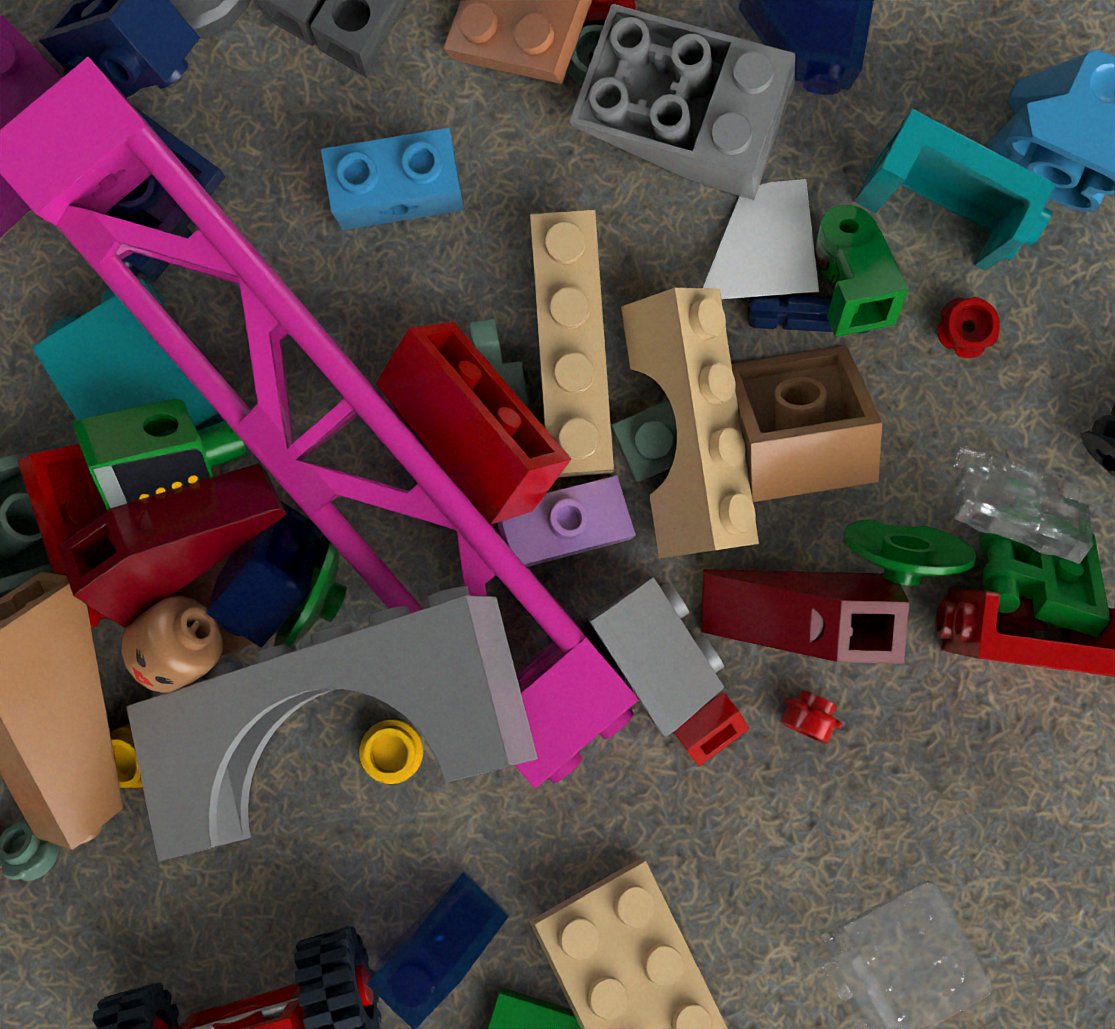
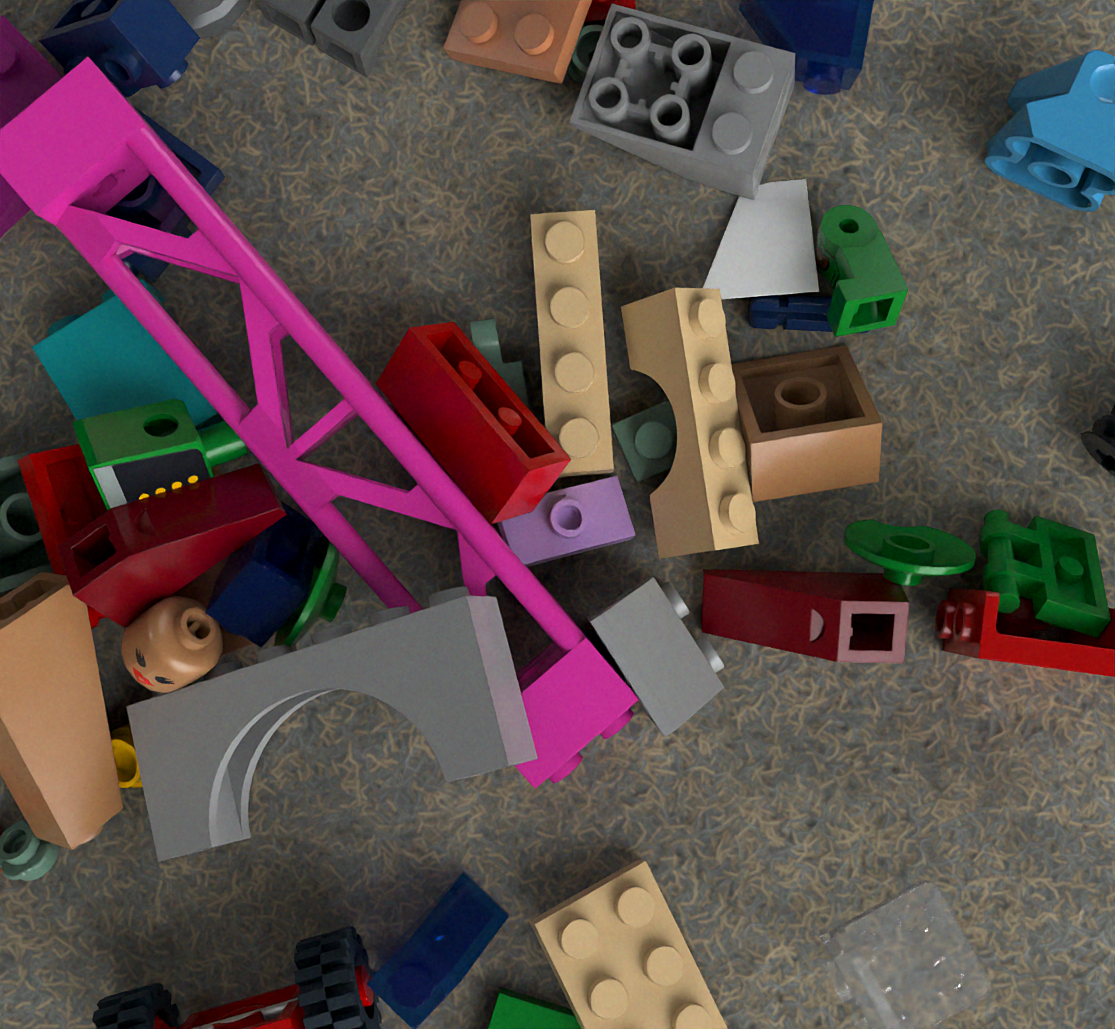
(391, 751): yellow plate -> none
(393, 179): dark azure brick -> none
(711, 729): red plate -> none
(811, 716): red plate -> none
(963, 180): teal panel -> none
(982, 317): red plate -> none
(1022, 504): clear plate -> none

